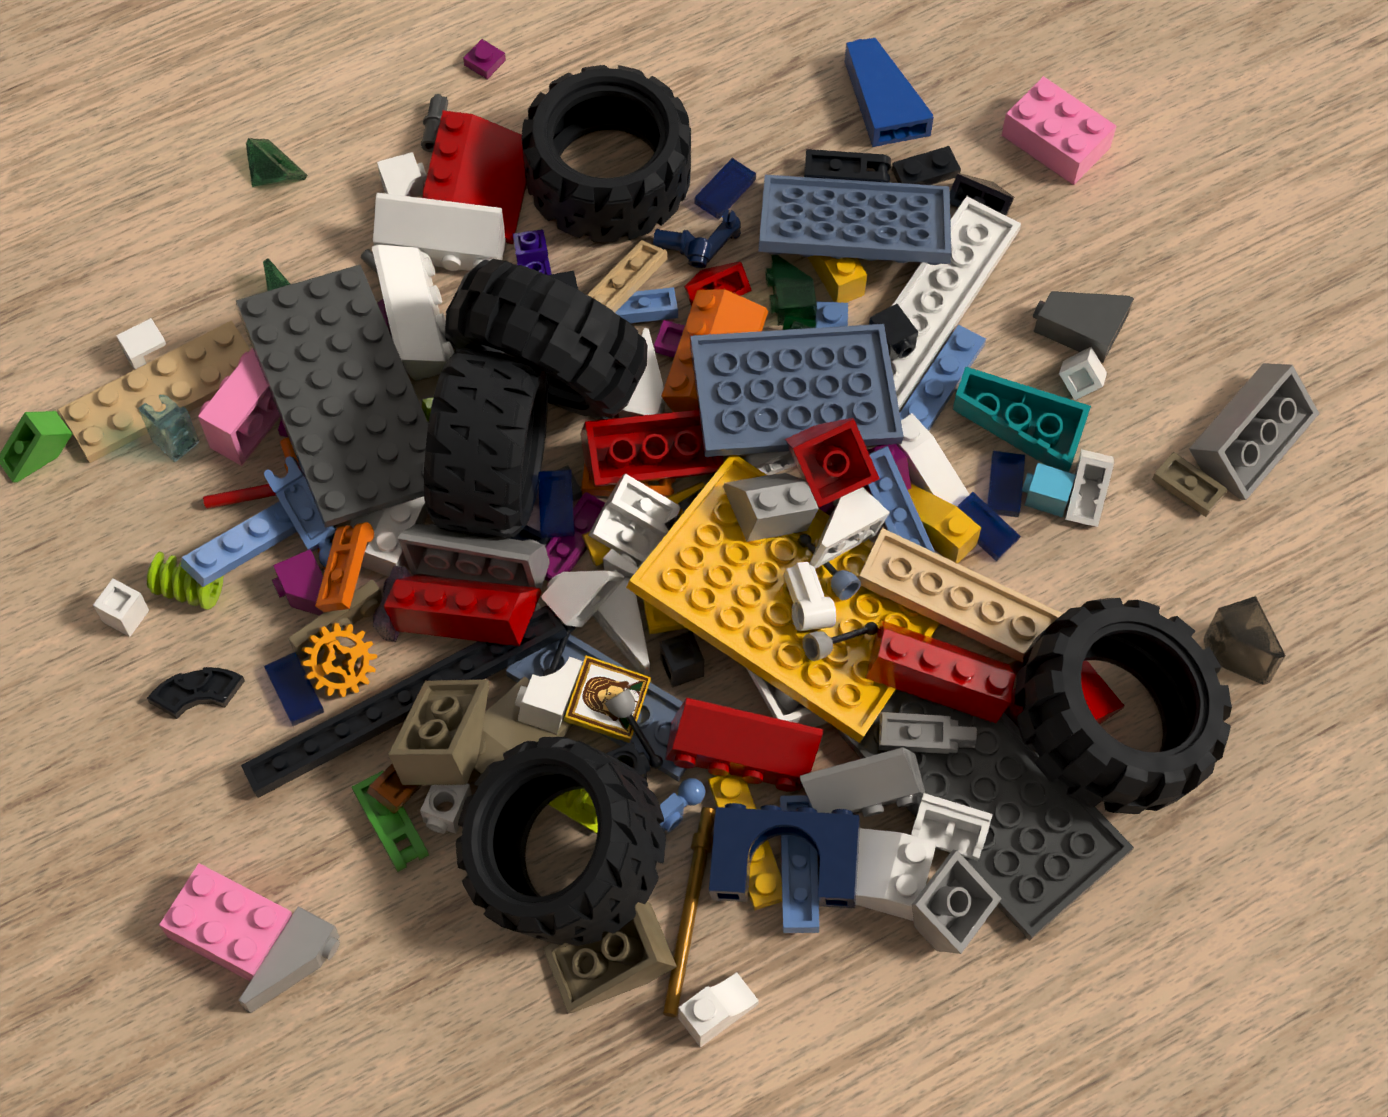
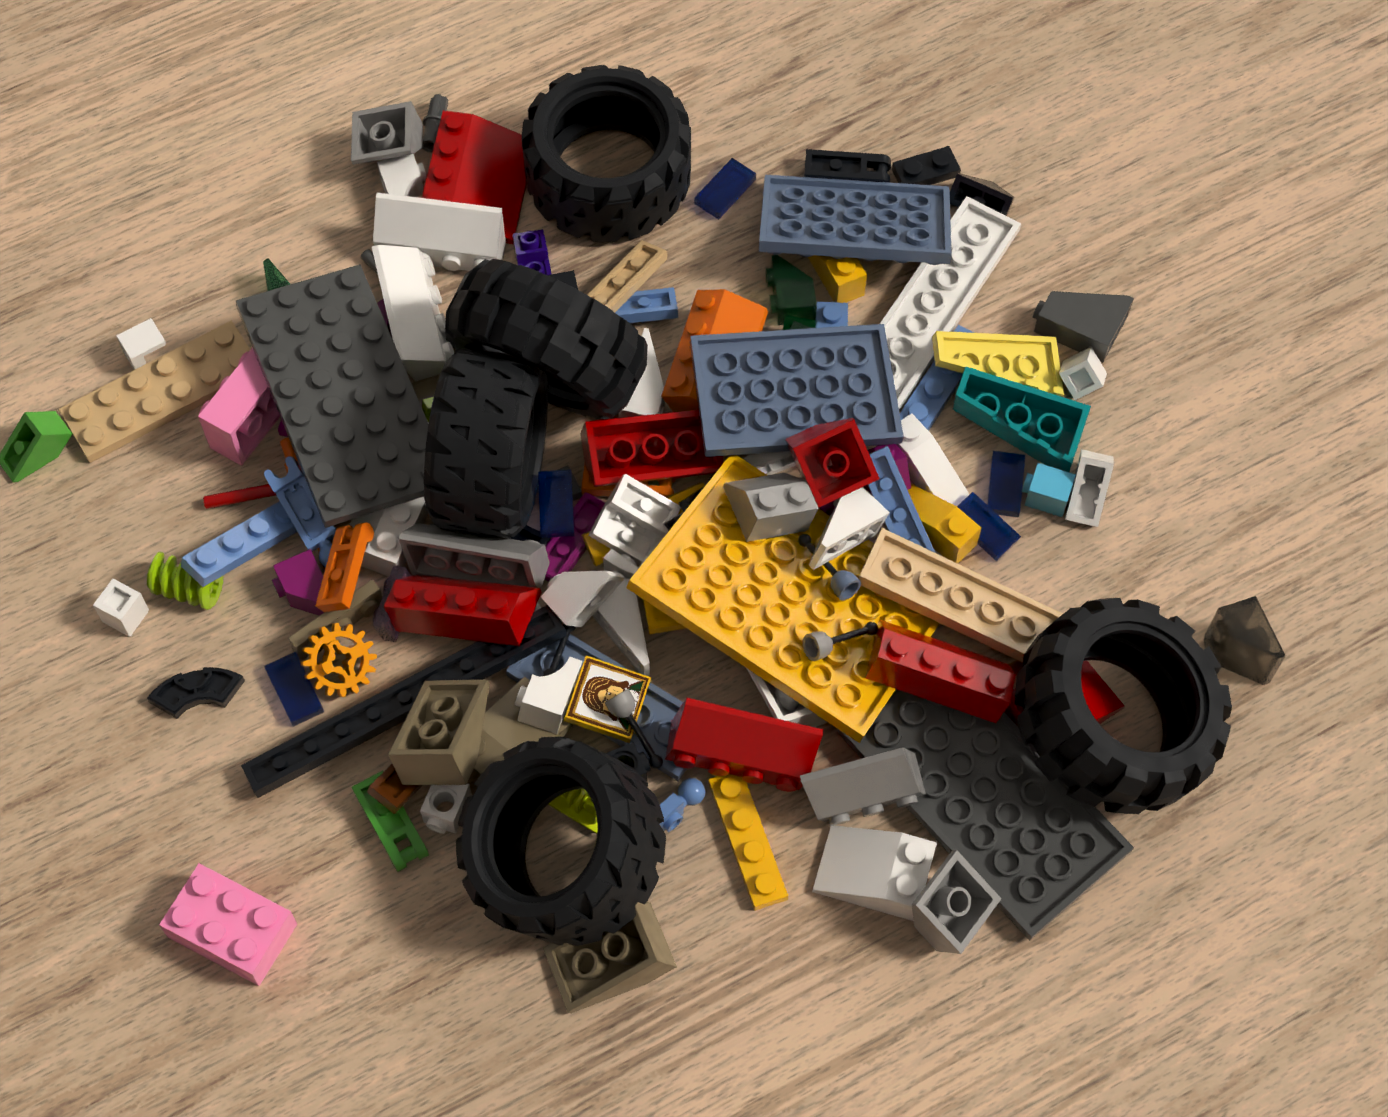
(170, 429): clear light blue hinge -> none
(270, 165): clear green slope -> none
(295, 955): light grey slope -> none
(385, 133): none -> light grey slope
(484, 59): magenta plate -> none
(668, 338): magenta plate -> none
(682, 659): black brick -> none
(699, 249): dark blue pin -> none
(702, 845): pearl gold bar -> none
(716, 1008): white arch -> none
(726, 276): red slope -> none
(743, 830): dark blue arch -> none
(798, 877): medium blue plate -> none
(810, 606): white piece -> none
(884, 95): blue slope -> none
(899, 331): black brick -> none
(924, 733): light grey hinge -> none
(952, 826): white hinge -> none
(1012, 357): none -> light yellow wing
(1058, 130): bright pink brick -> none
(1189, 484): dark tan plate -> none
(1255, 429): light grey slope -> none

